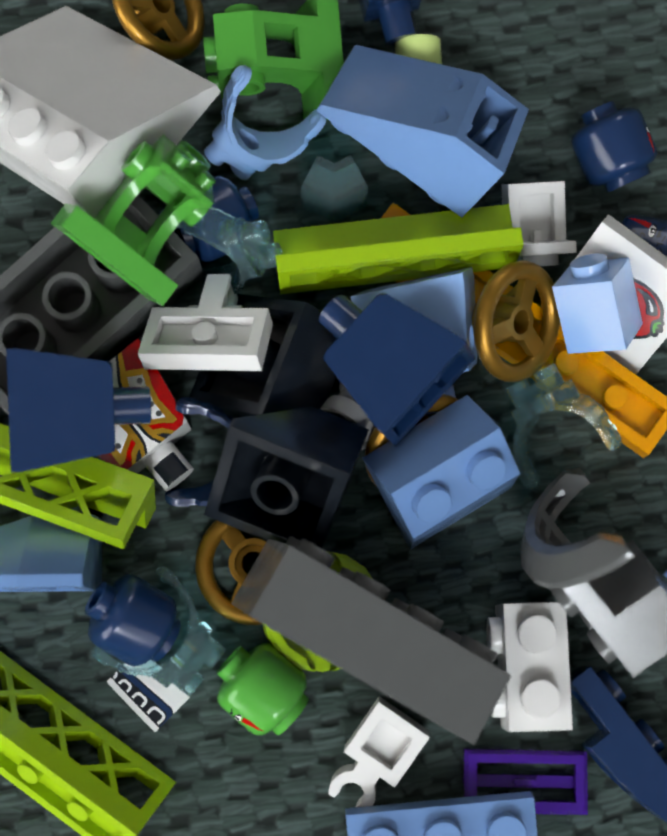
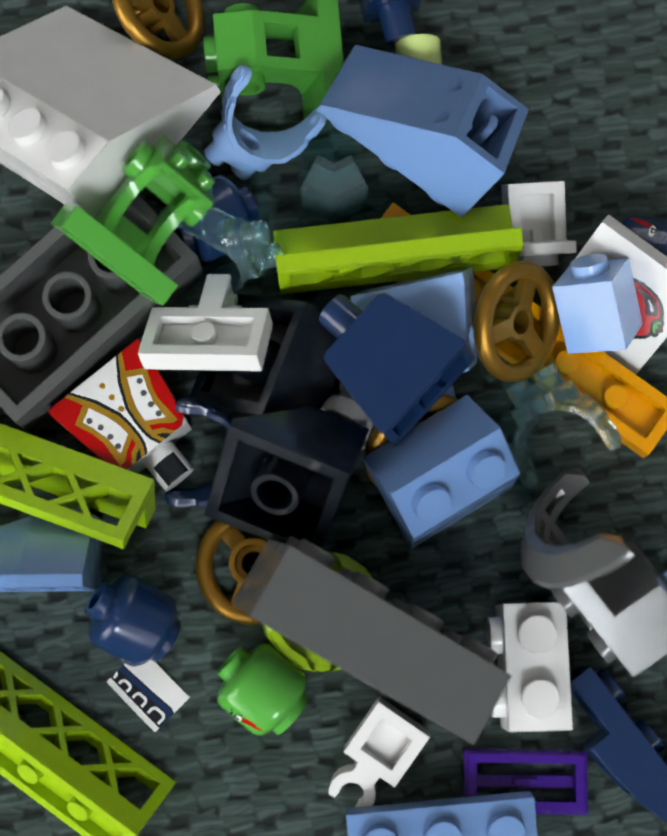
(66, 408): dark blue torso -> none
(194, 650): clear light blue helmet -> none
(613, 146): dark blue head -> none

